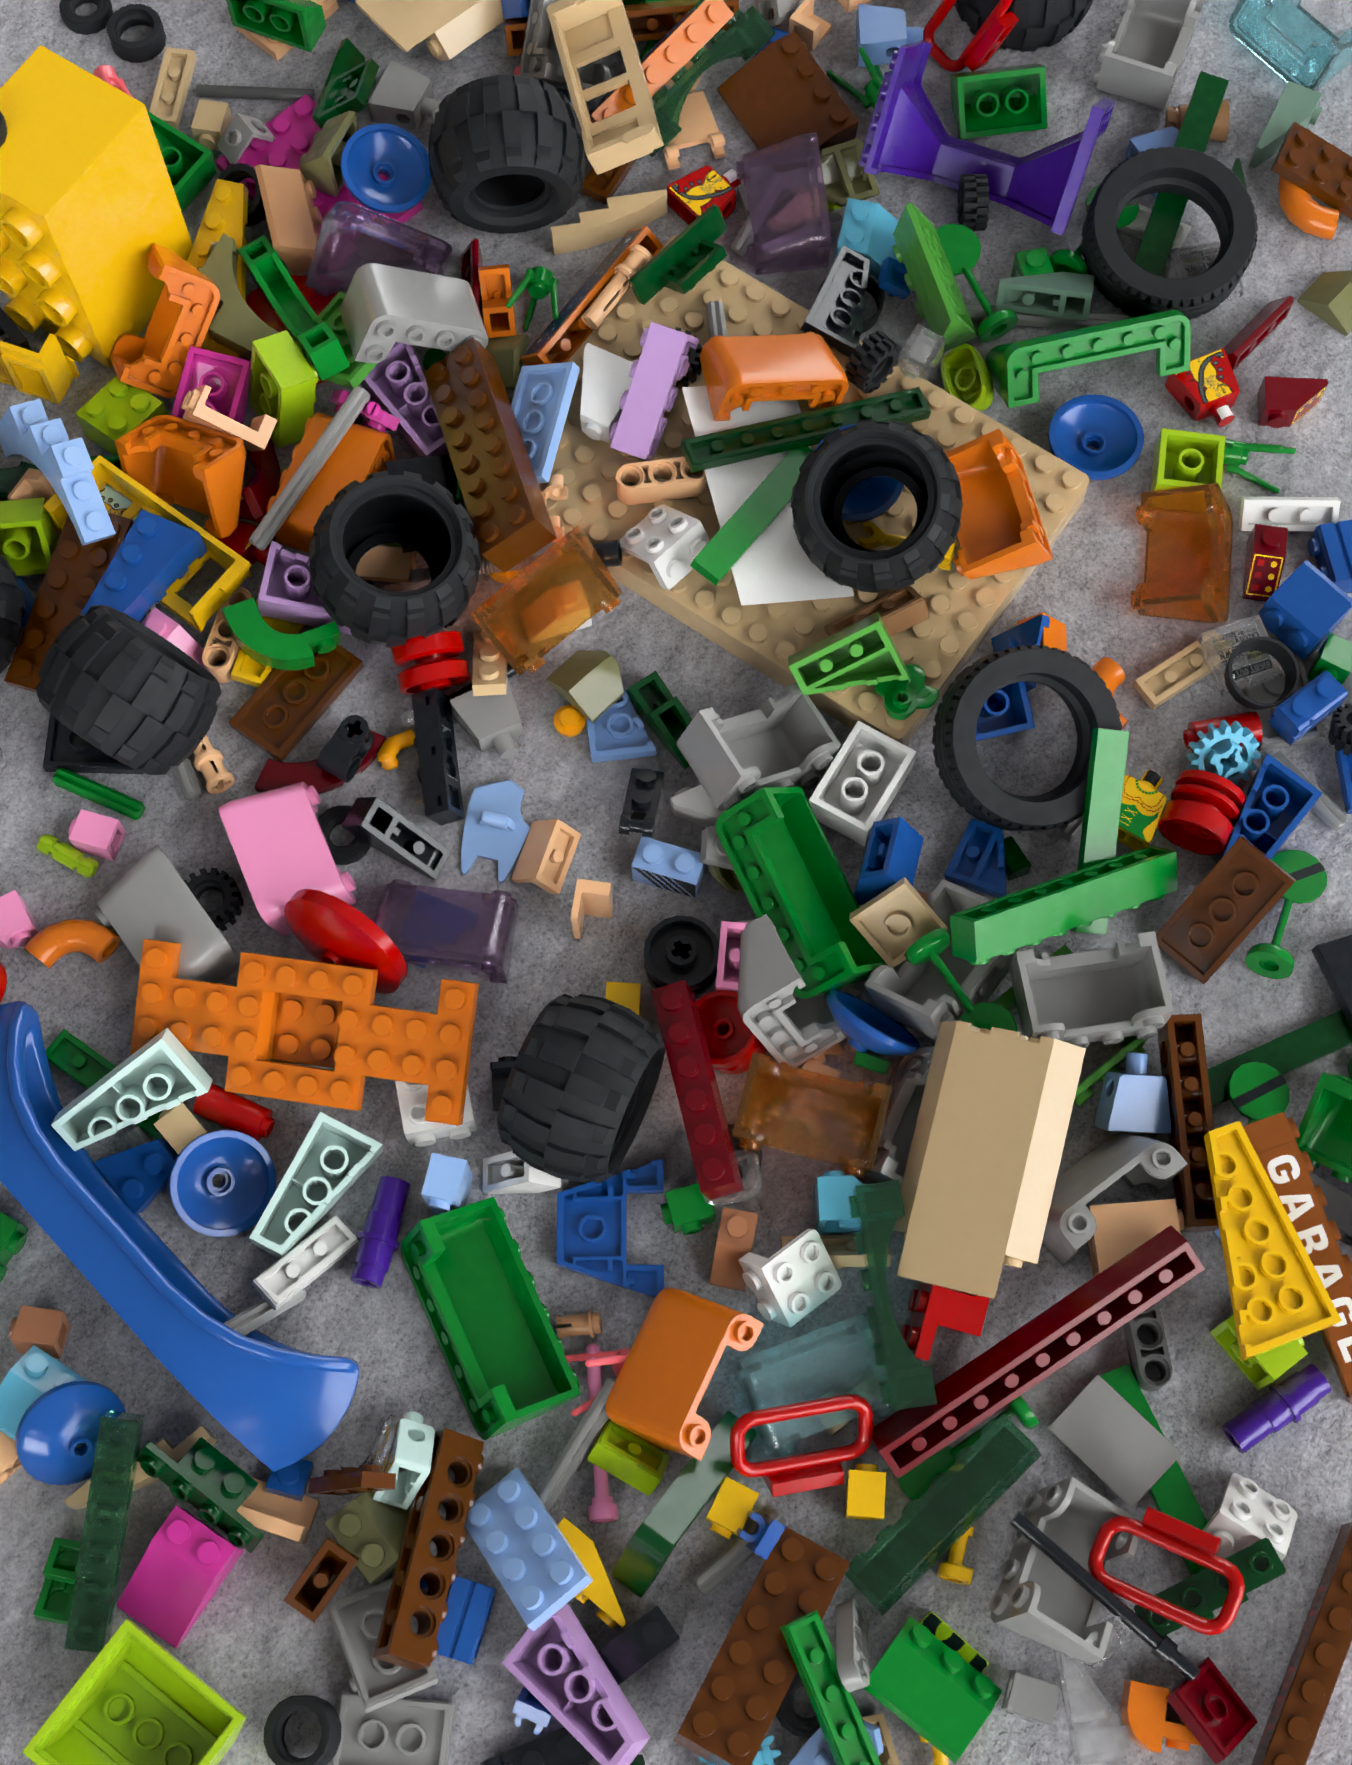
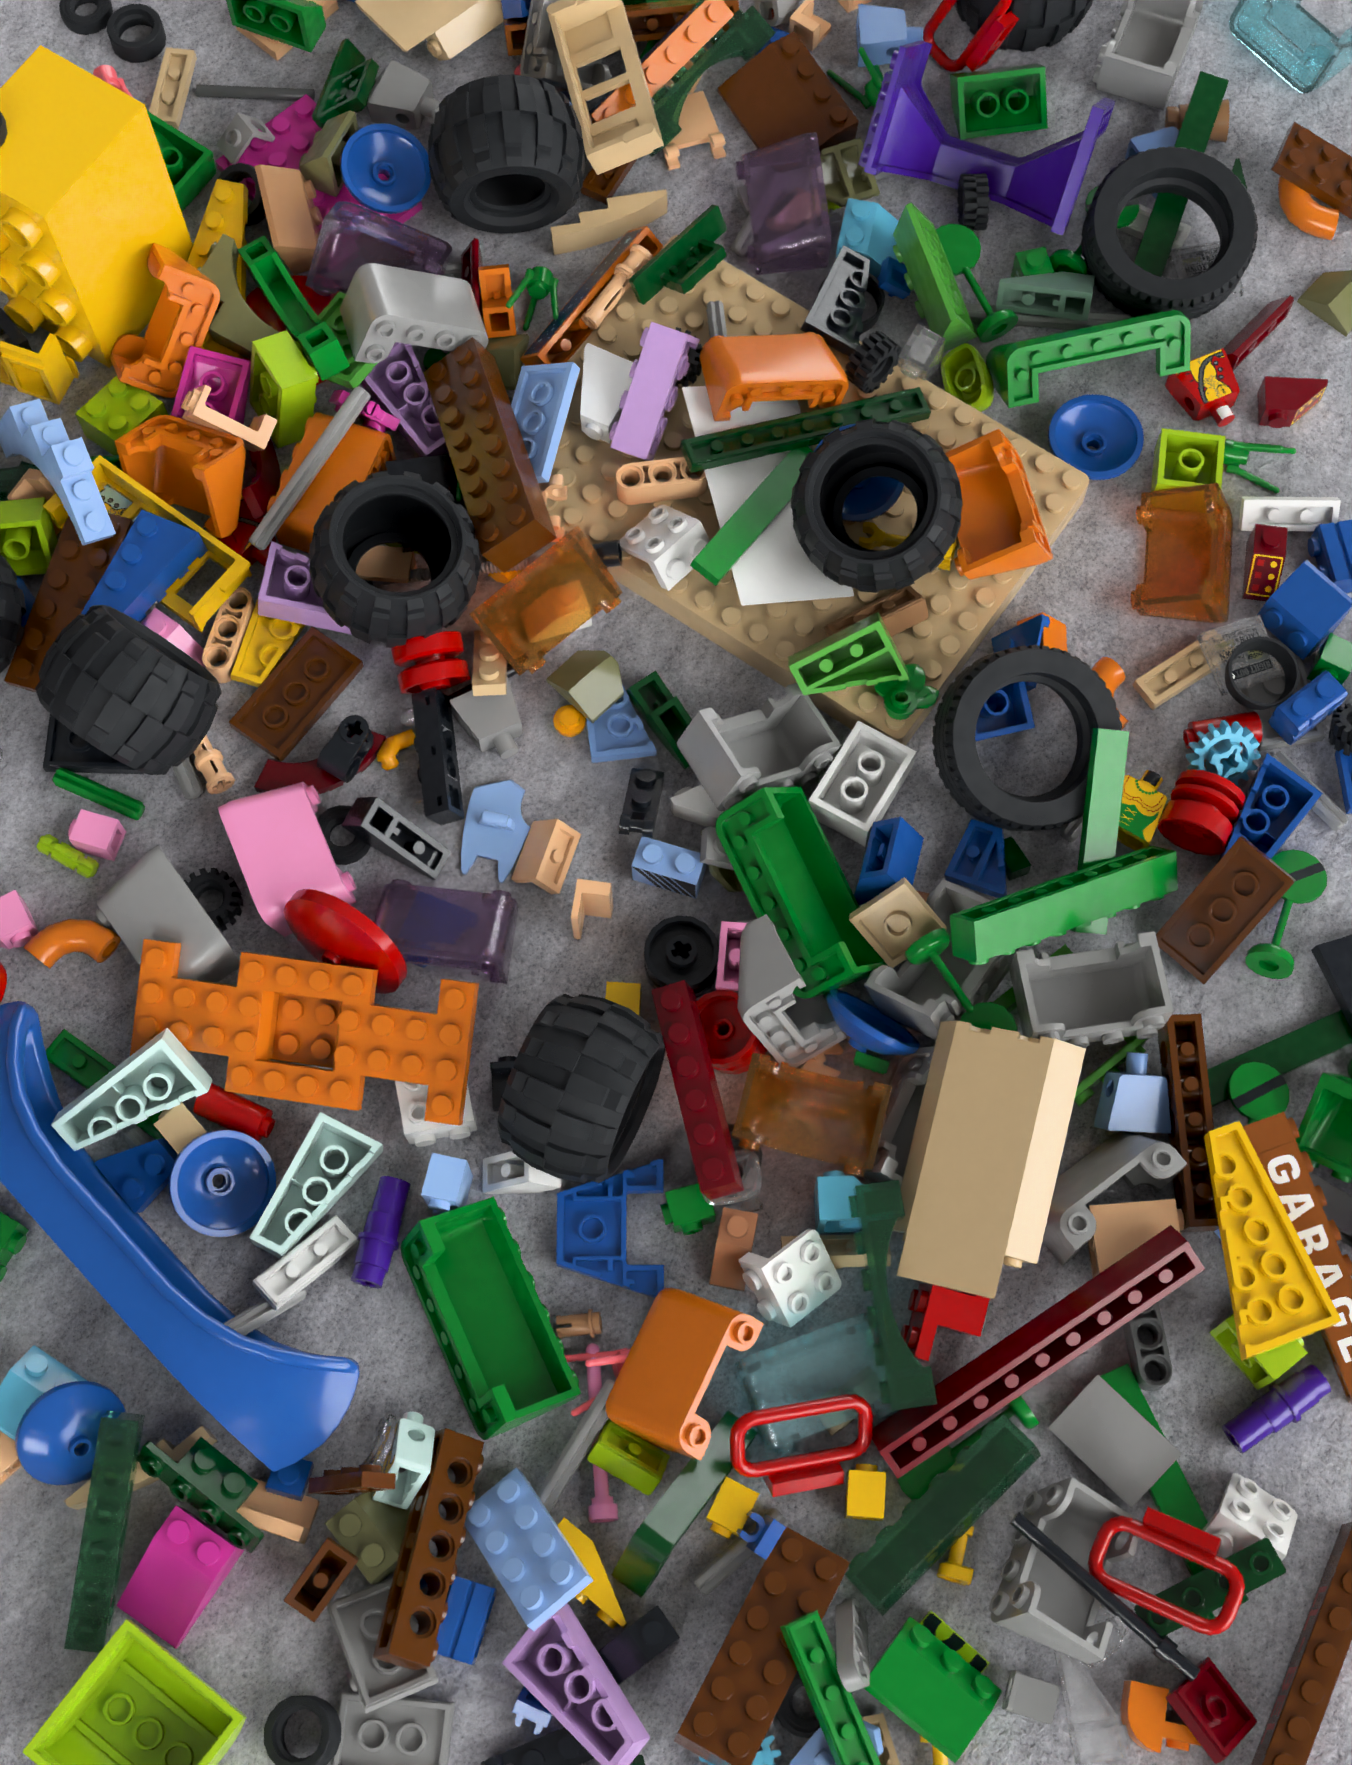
(42, 1328): nougat brick -> none
(58, 1587): green slope -> none
(210, 122): tan brick -> none
(273, 647): green arch -> none
(700, 190): torso -> none
(1295, 105): sand green slope -> none

